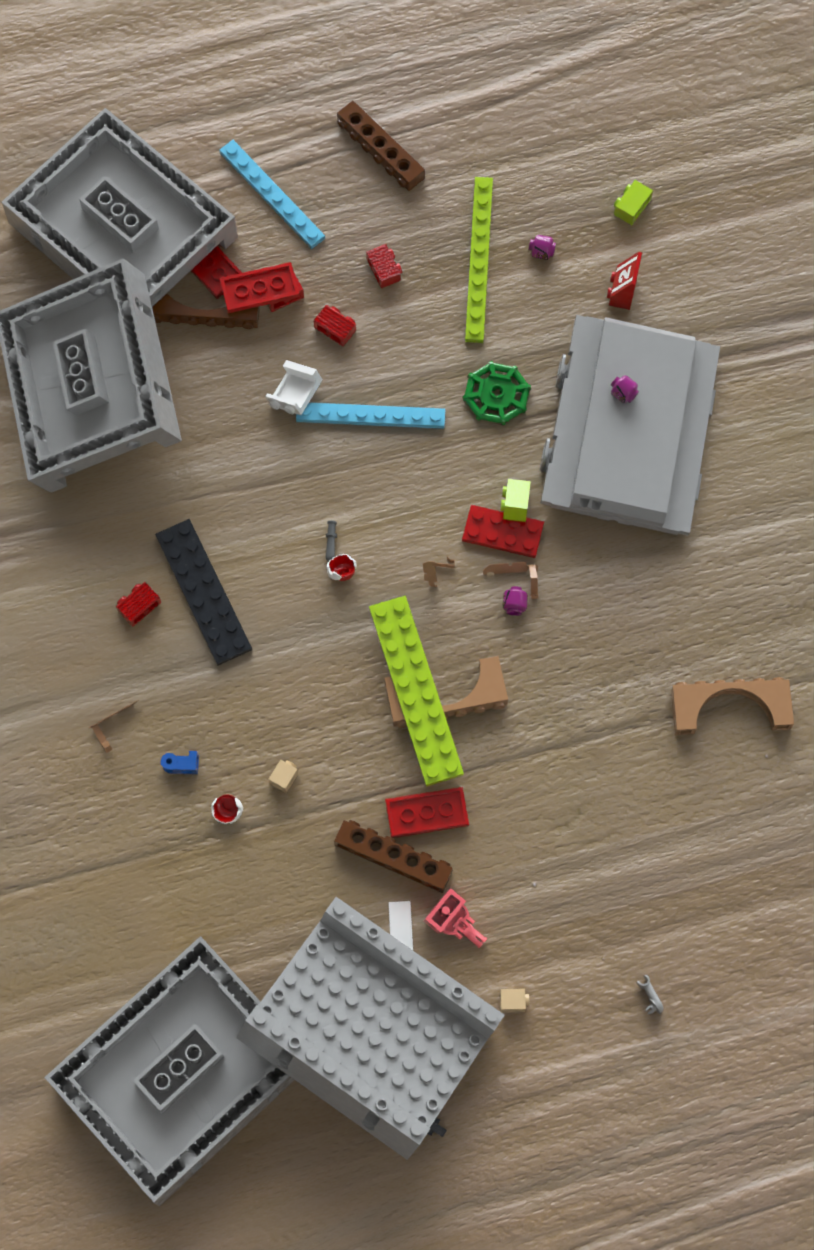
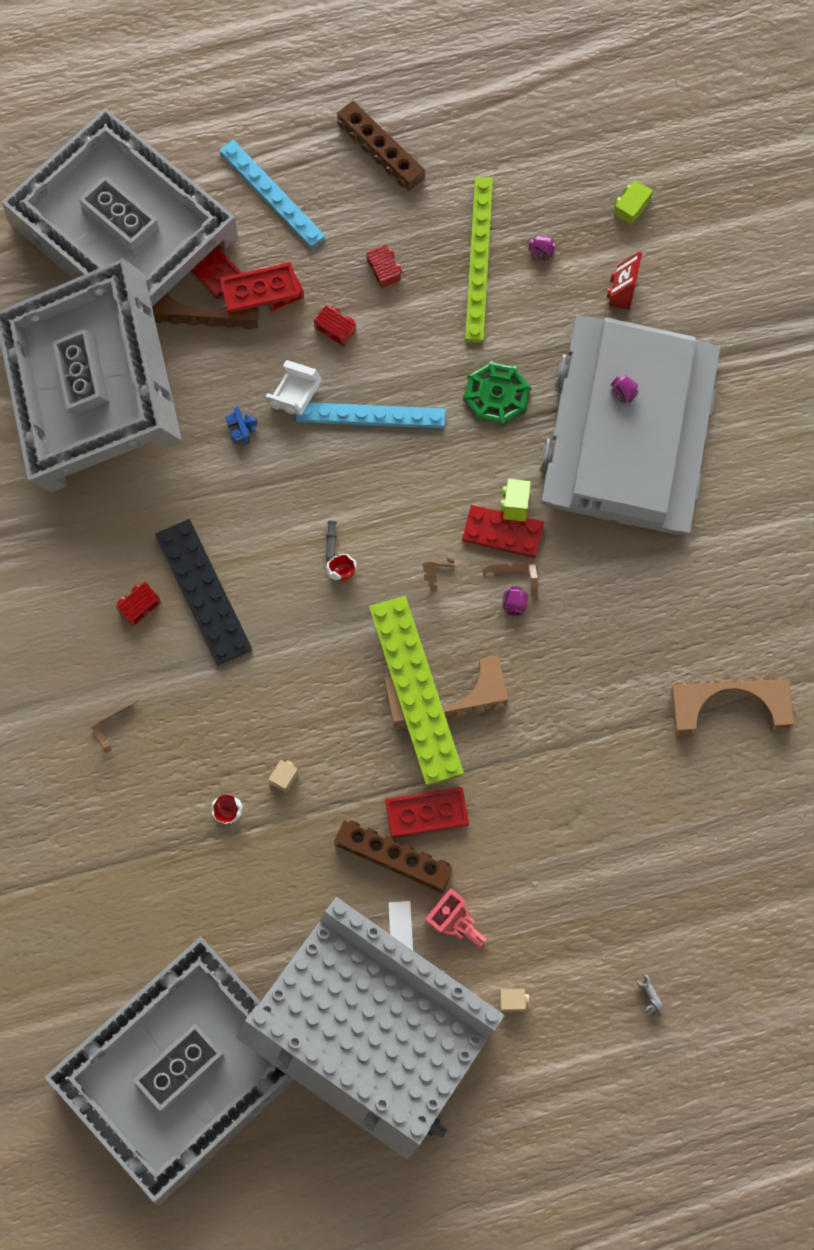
(180, 764): blue leg -> none
(236, 419): none -> blue hips

